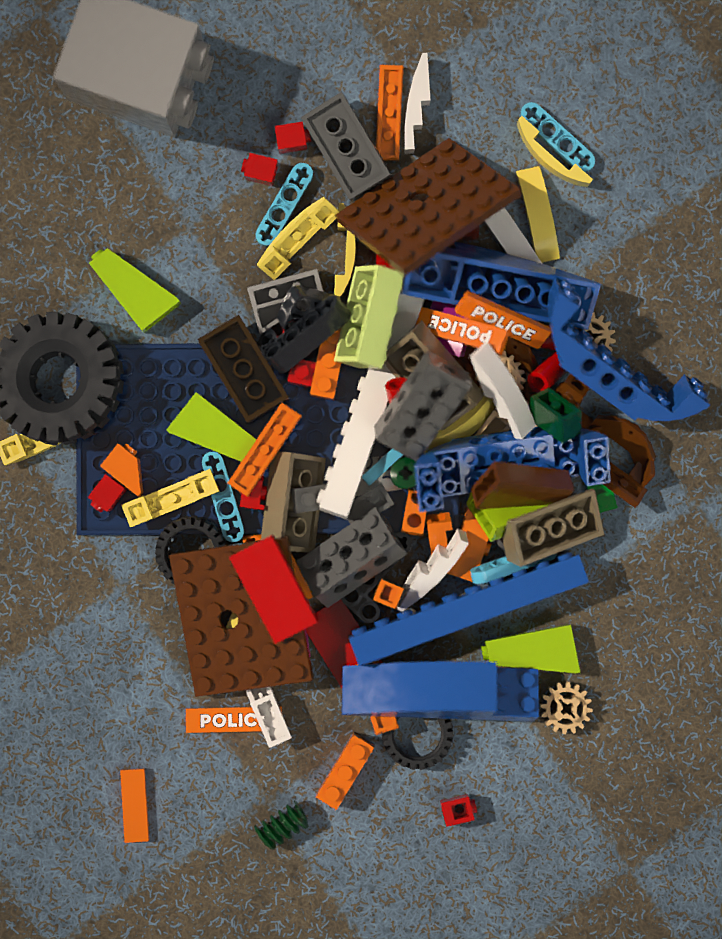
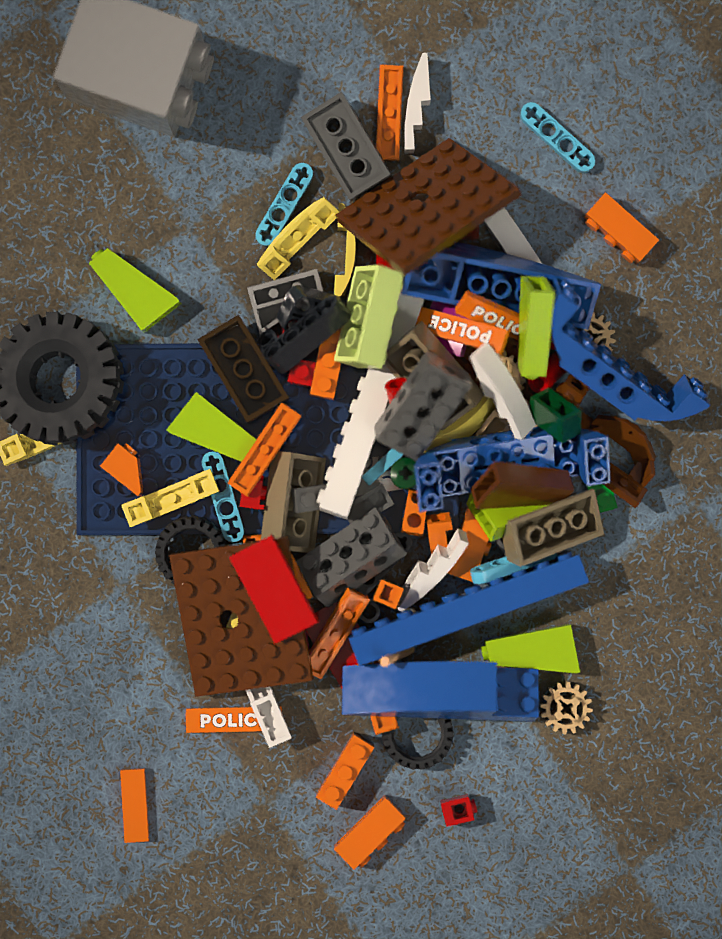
(106, 494): red brick -> none
(260, 169): red brick -> none
(282, 826): dark green piece -> none
(292, 137): red brick -> none
(336, 631): none -> orange tile
(370, 833): none -> orange brick
(391, 658): none -> light nougat bar
(534, 325): none -> lime slope
(538, 214): light yellow slope -> none
(574, 175): light yellow slope -> none
(620, 229): none -> orange brick

